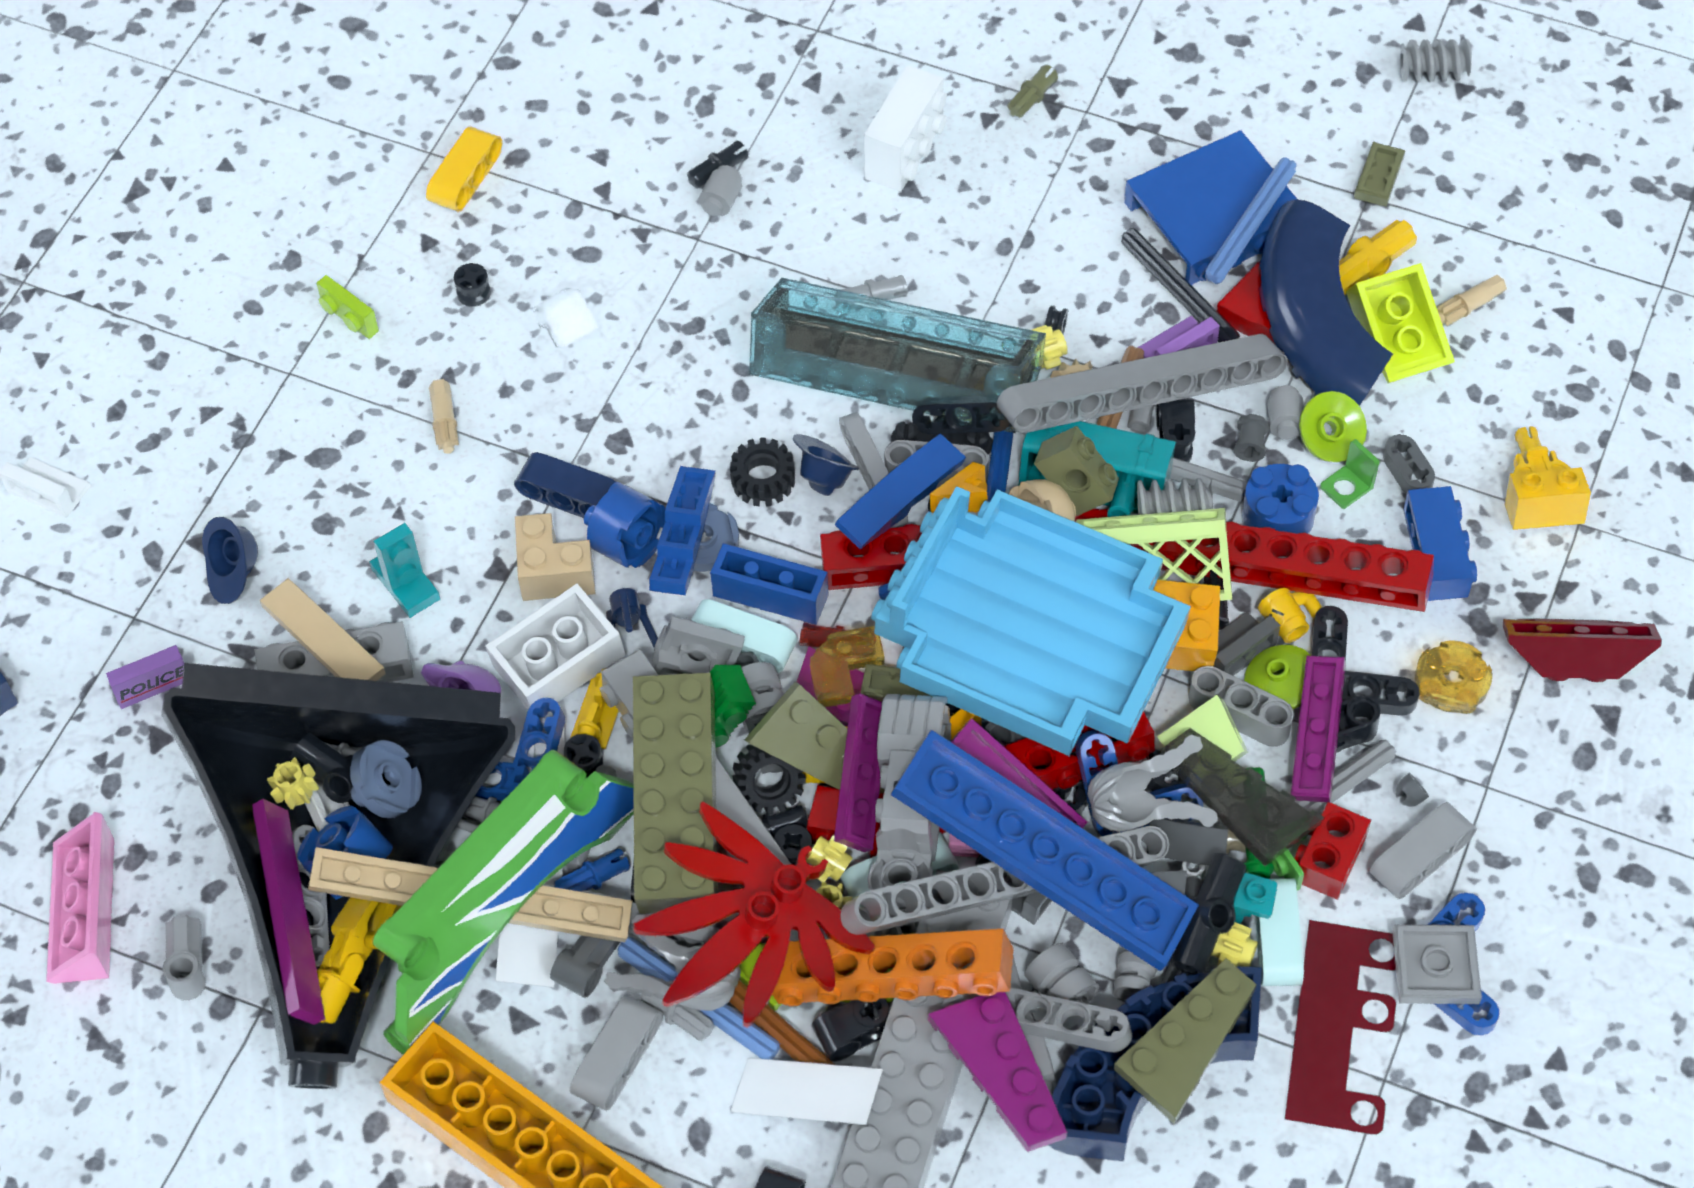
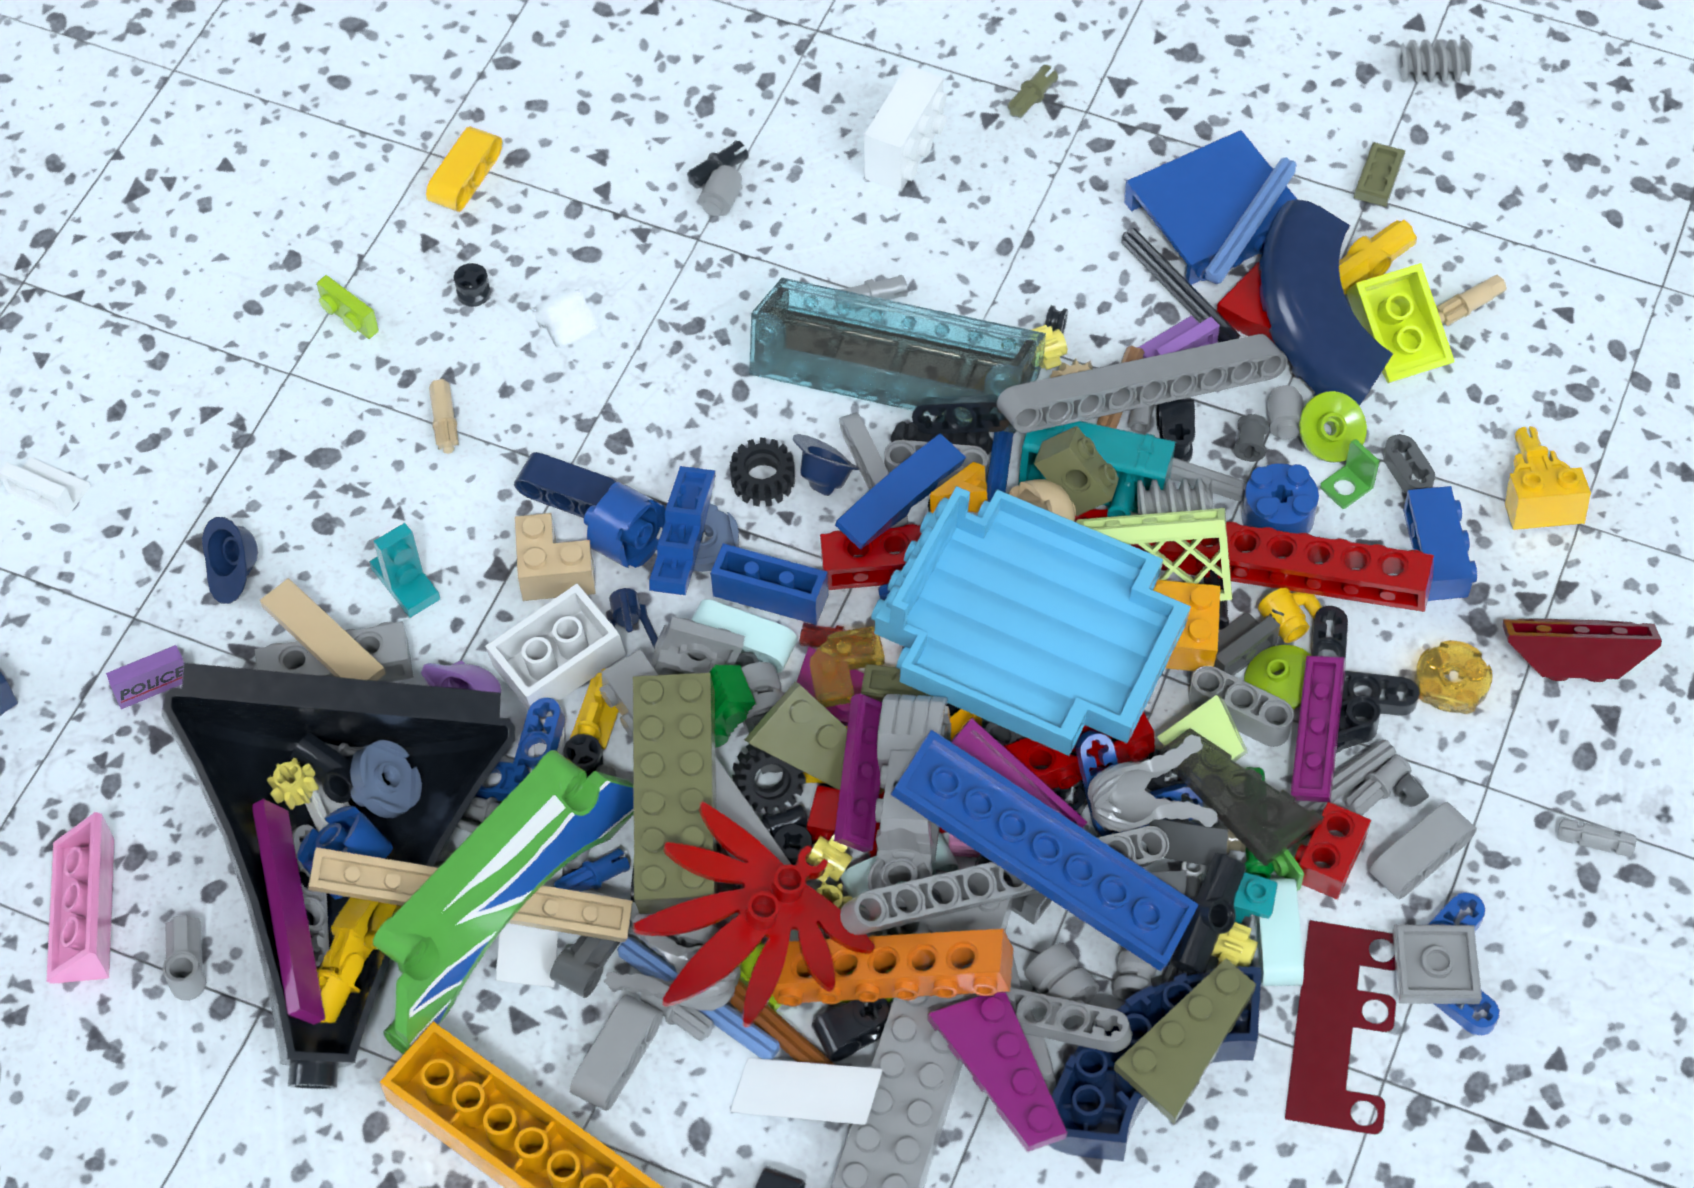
(1378, 785): none -> light grey axle
(1596, 837): none -> light grey axle

